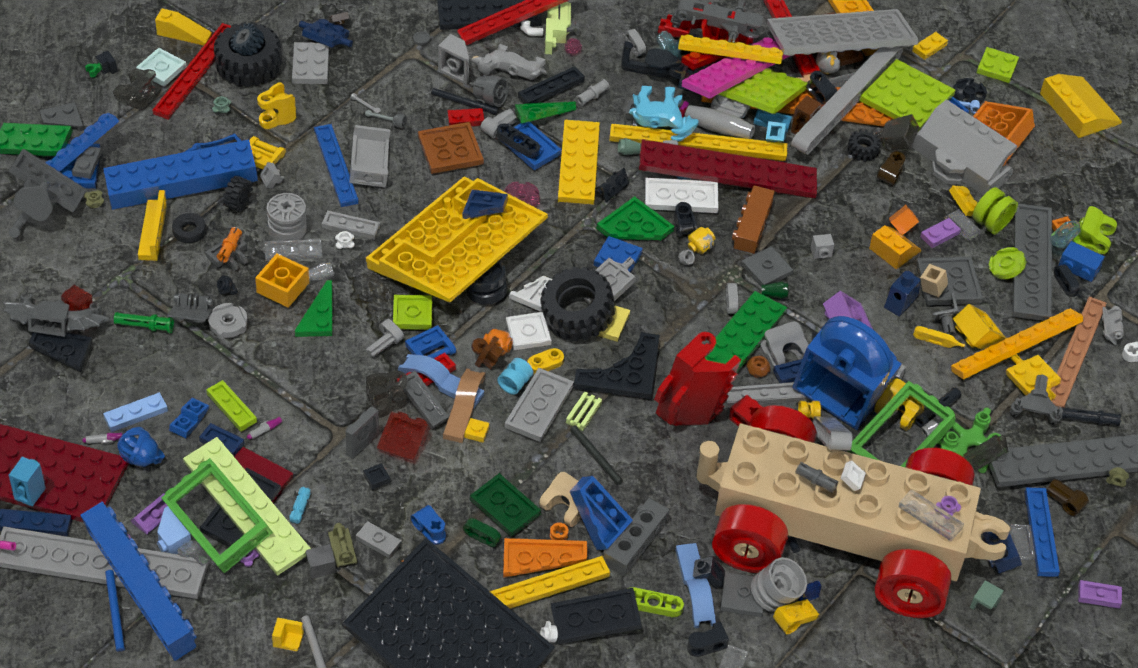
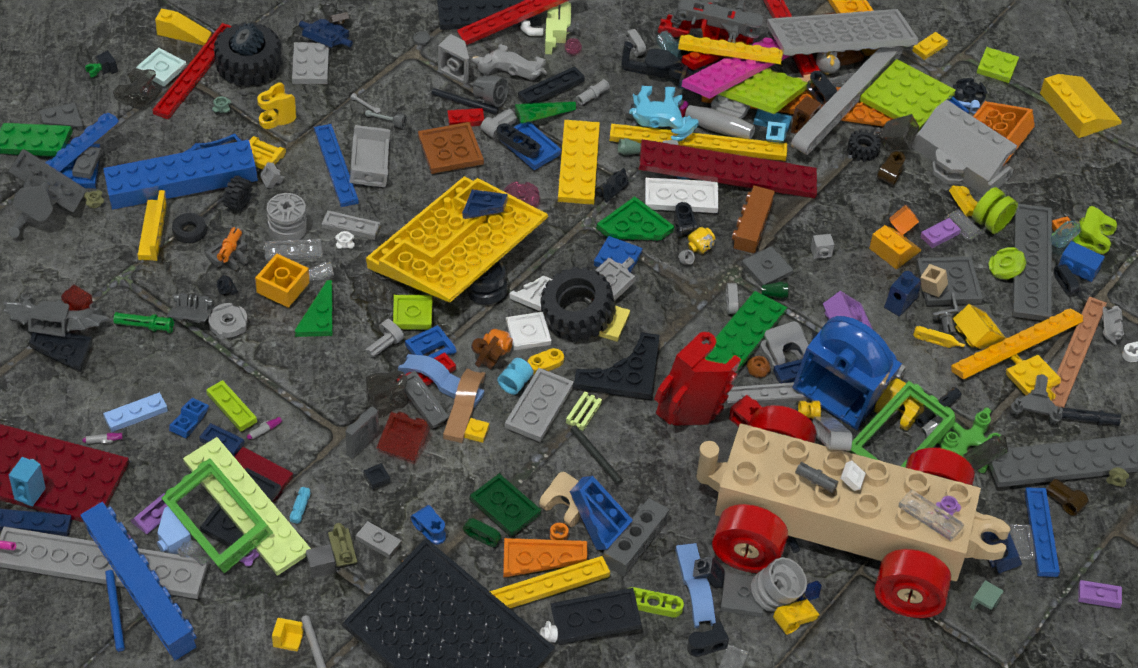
(139, 451): blue helmet -> none

